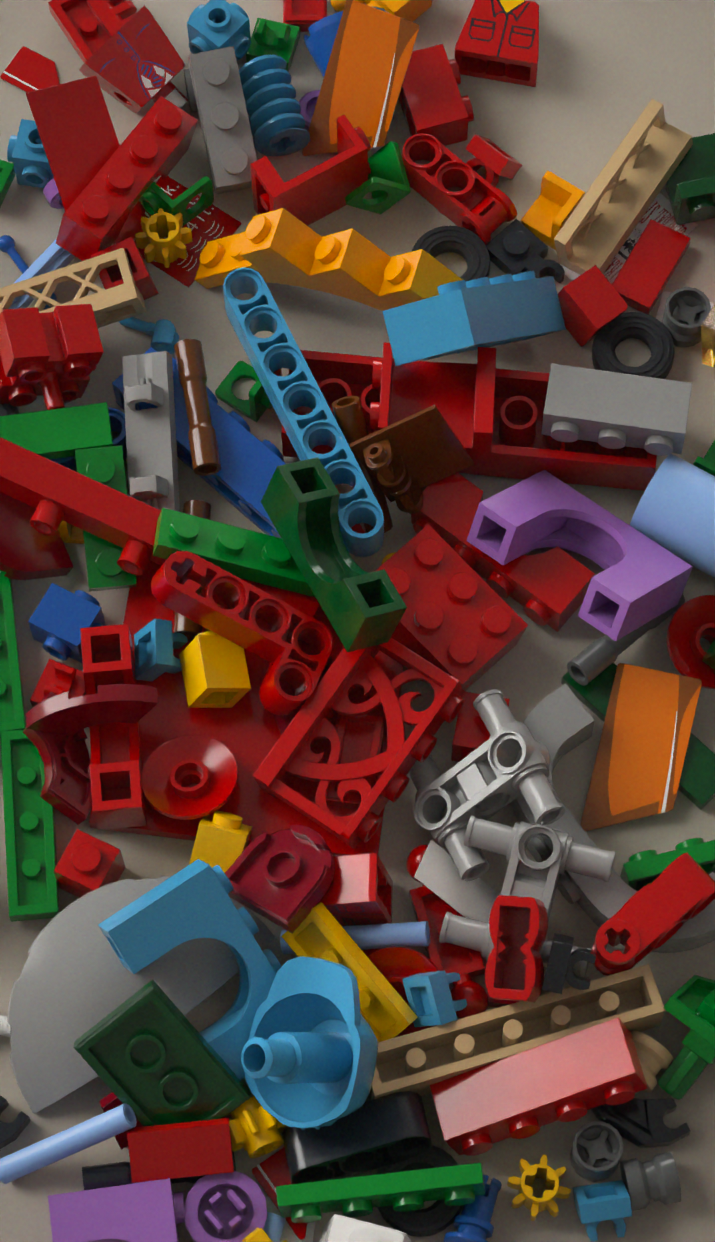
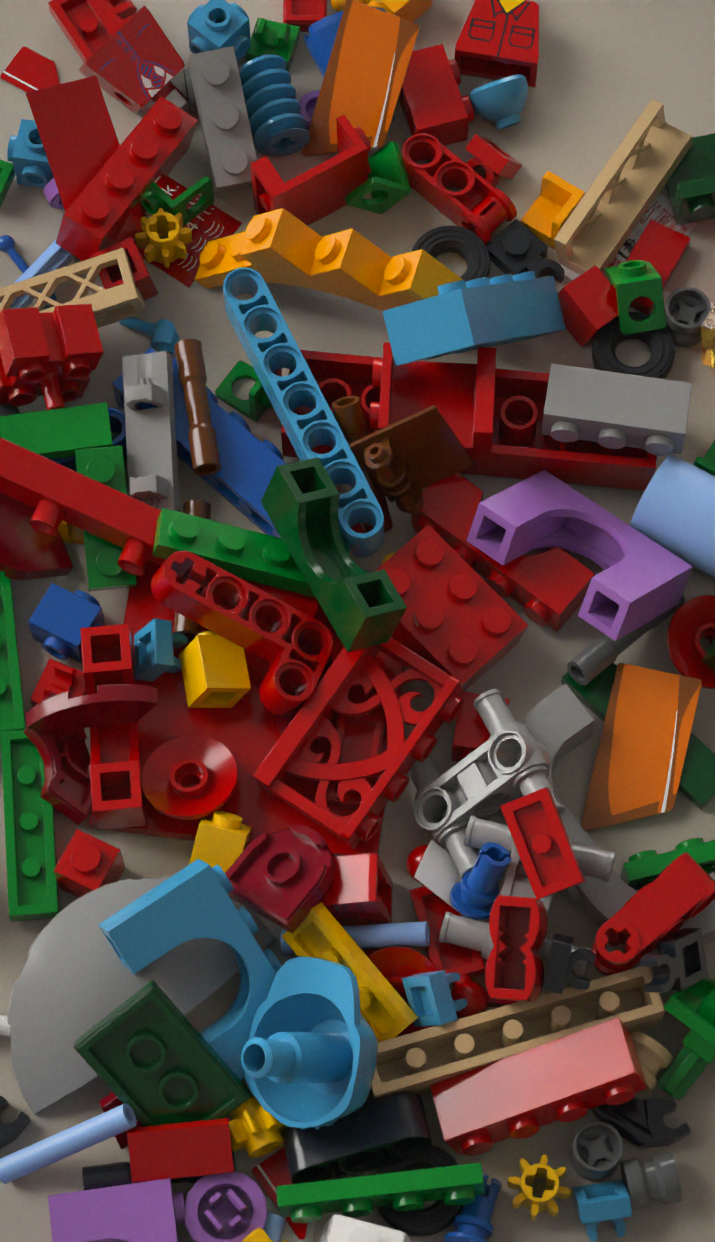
(480, 887): none -> blue pin
(501, 100): none -> dark azure brick
(542, 843): none -> red plate
(636, 280): none -> green bracket
(678, 963): none -> black plate

